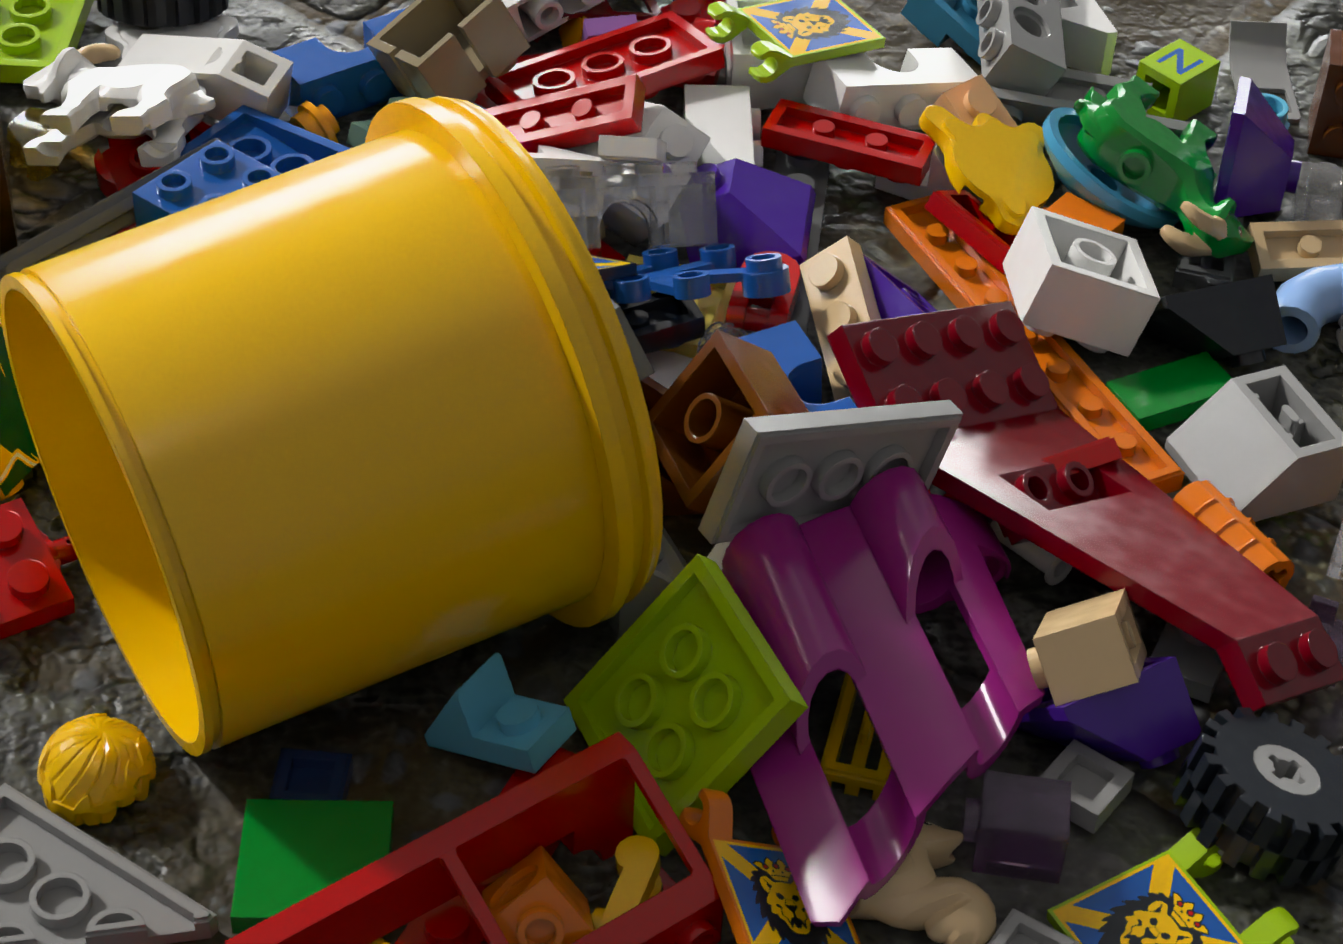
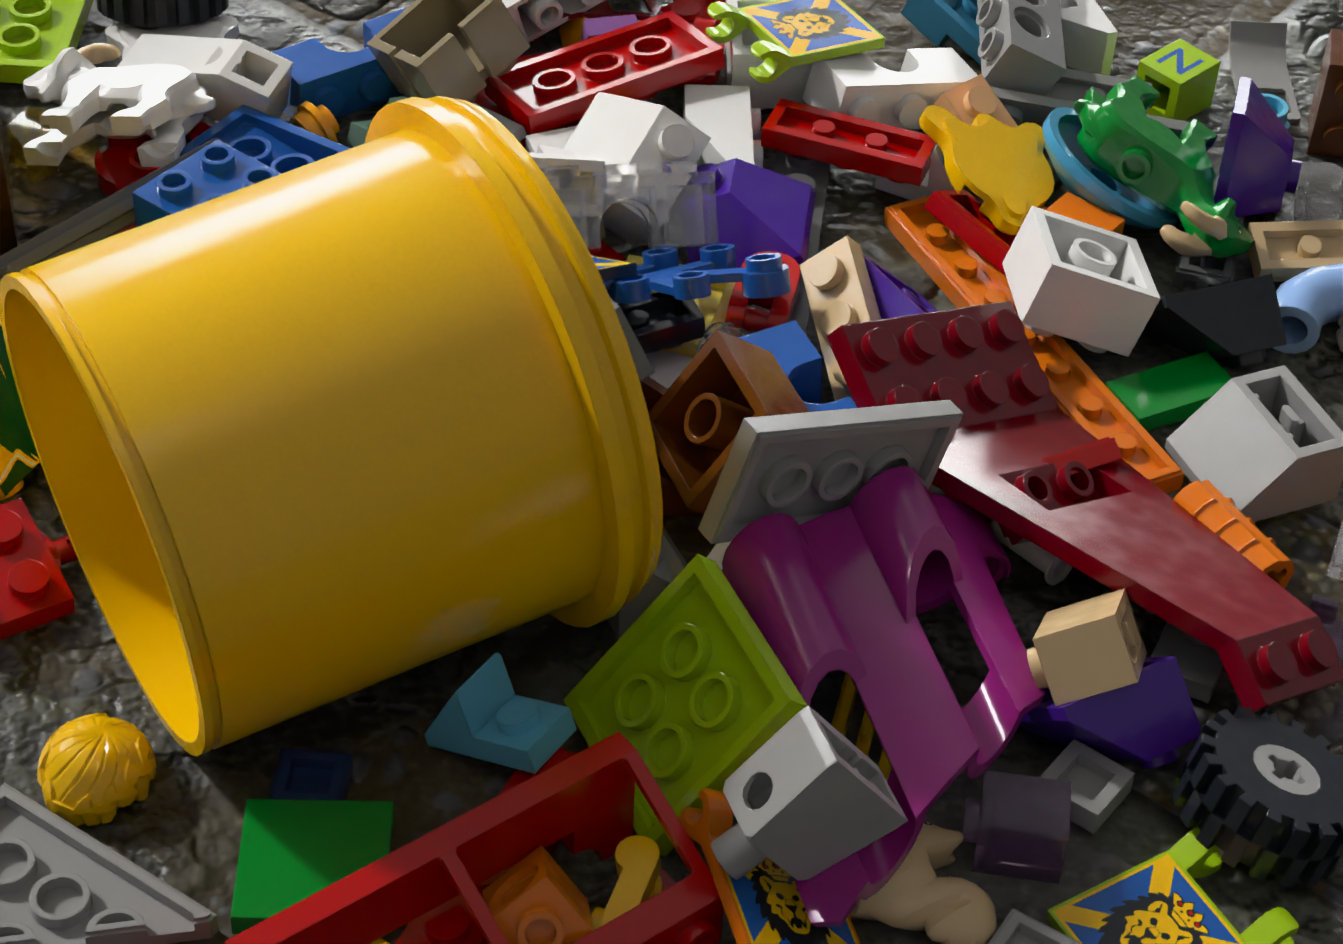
(576, 114): red plate -> none
(632, 149): white tile -> none
(805, 802): none -> light grey torso

